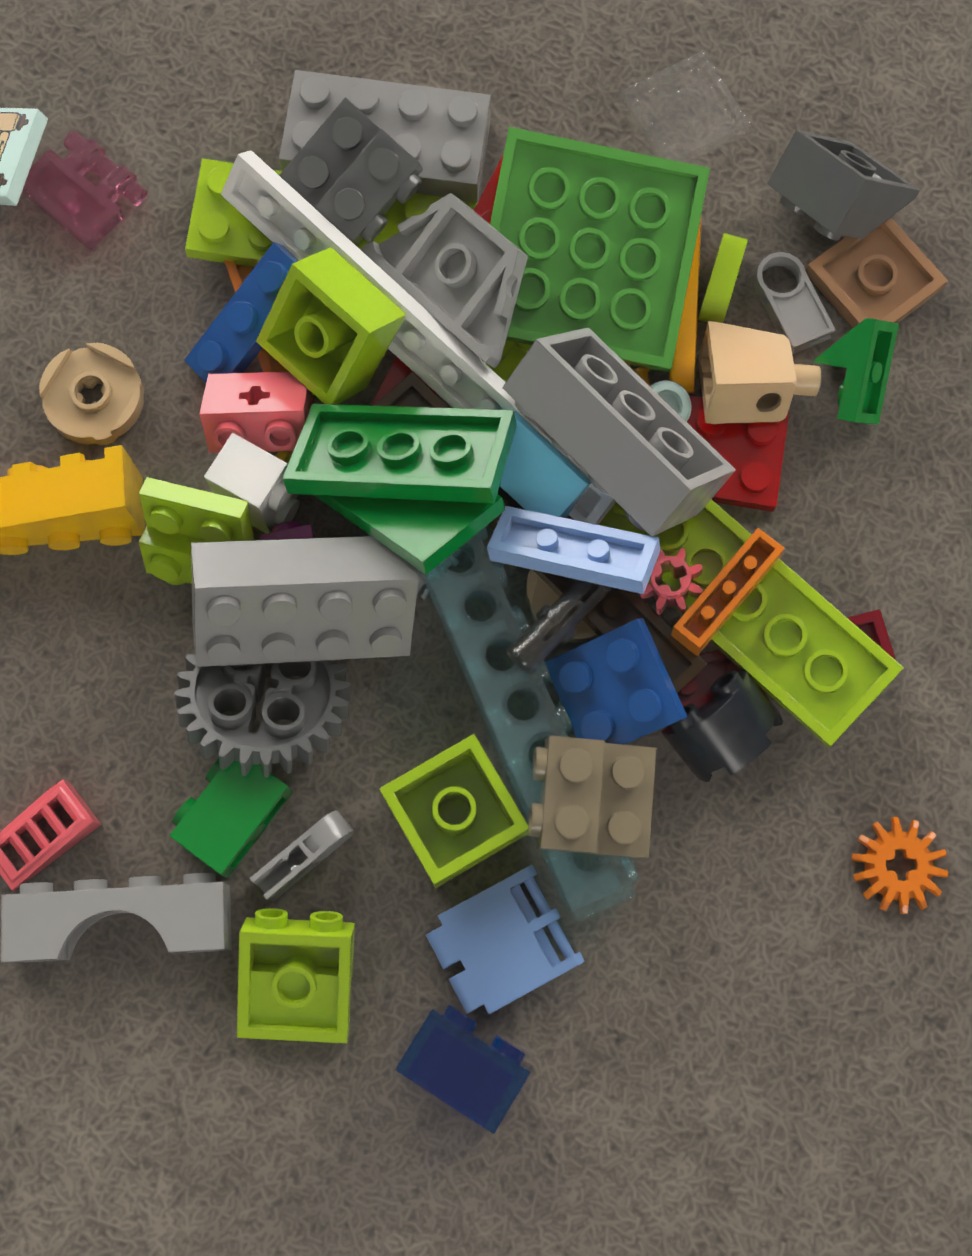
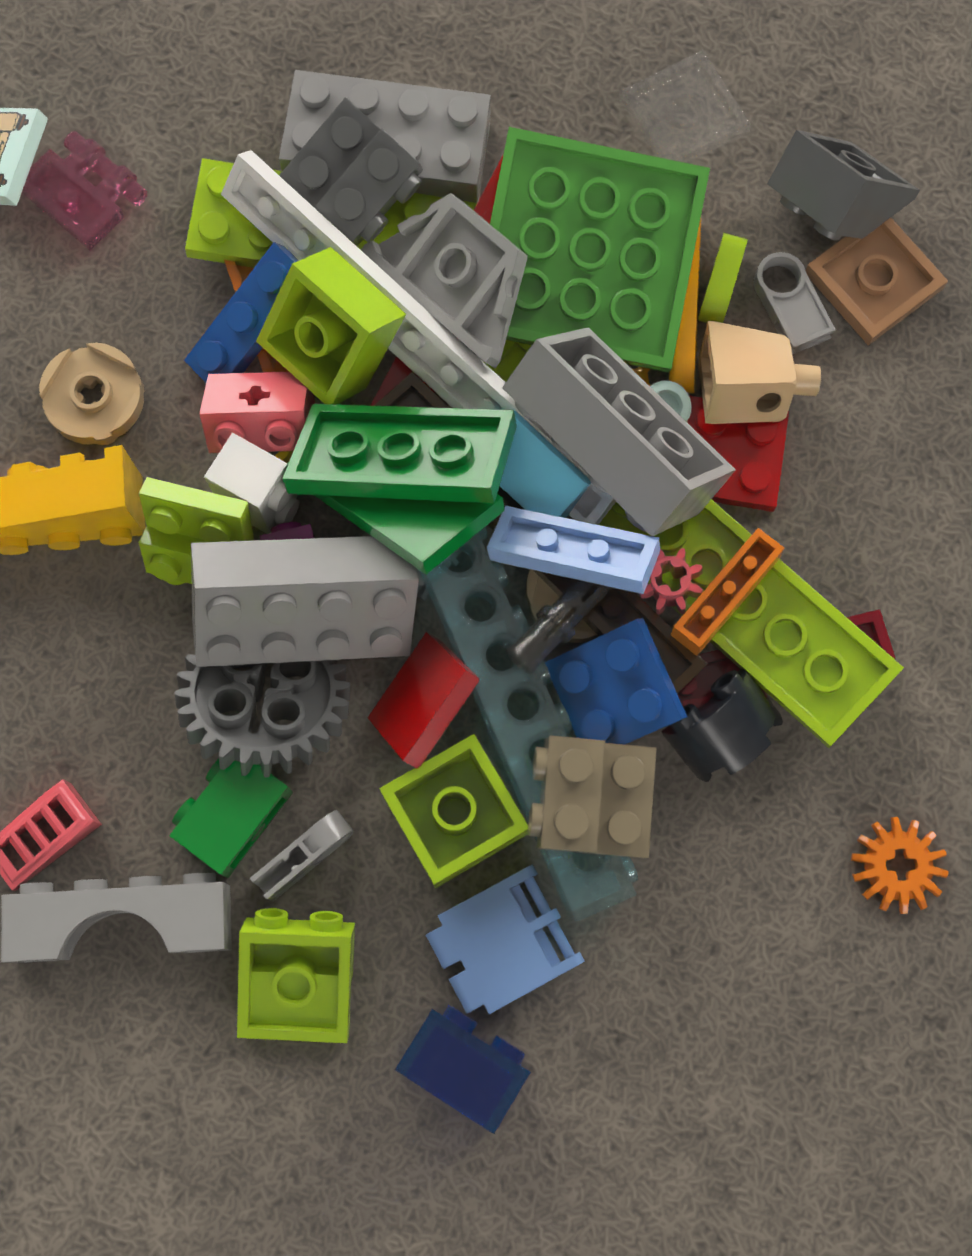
(423, 700): none -> red tile
(868, 358): green slope -> none

